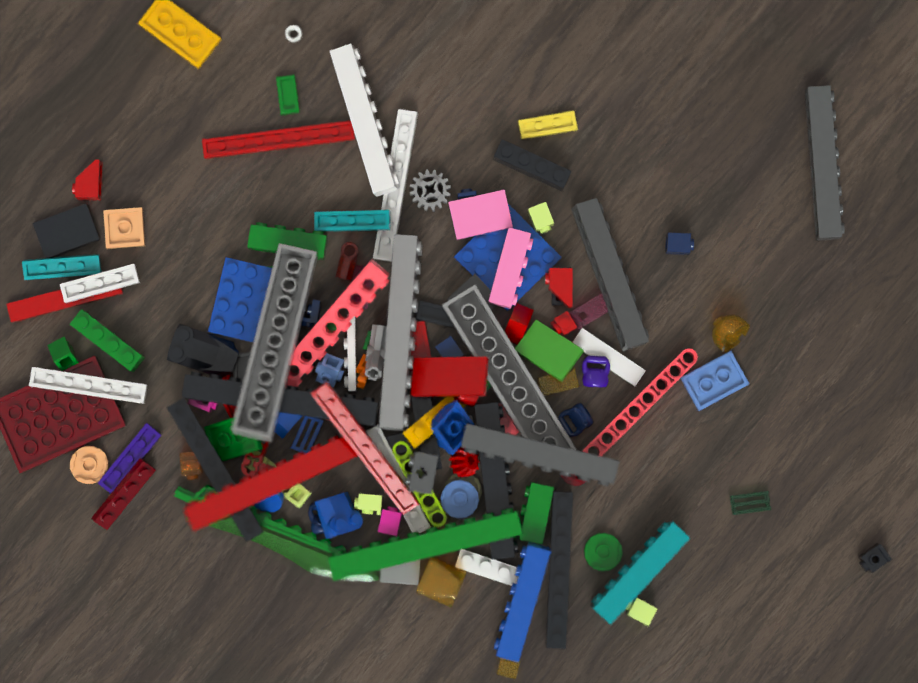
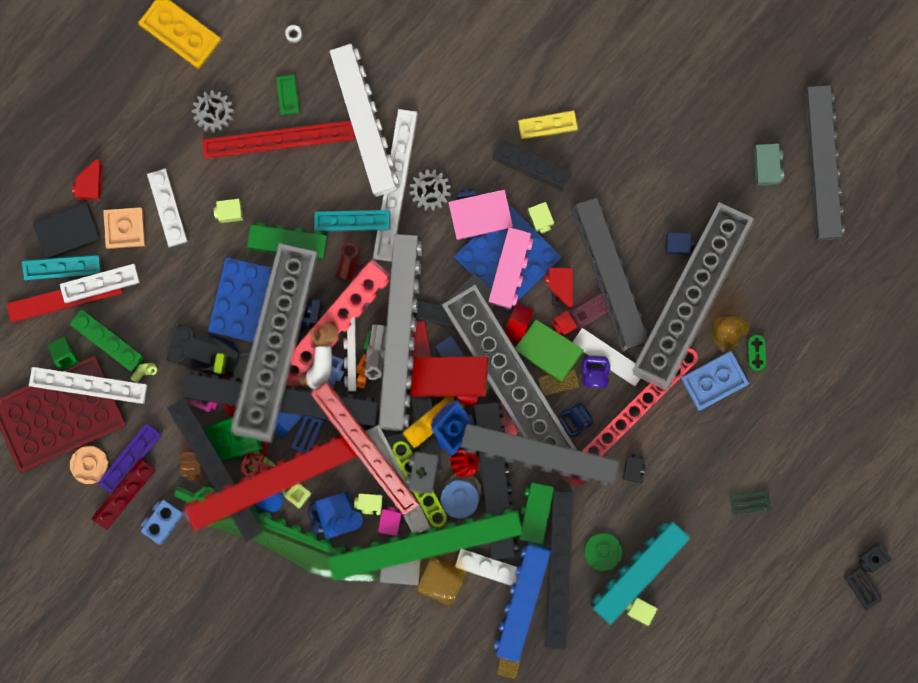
(142, 370): none -> yellowish green arm
(166, 525): none -> medium blue brick
(167, 208): none -> white plate
(219, 109): none -> light grey gear
(220, 363): none -> lime tile
(228, 211): none -> yellowish green brick
(323, 359): none -> piece
(634, 468): none -> black brick
(693, 296): none -> light grey brick
(761, 353): none -> green beam
(767, 164): none -> sand green brick
(854, 574): none -> black tile

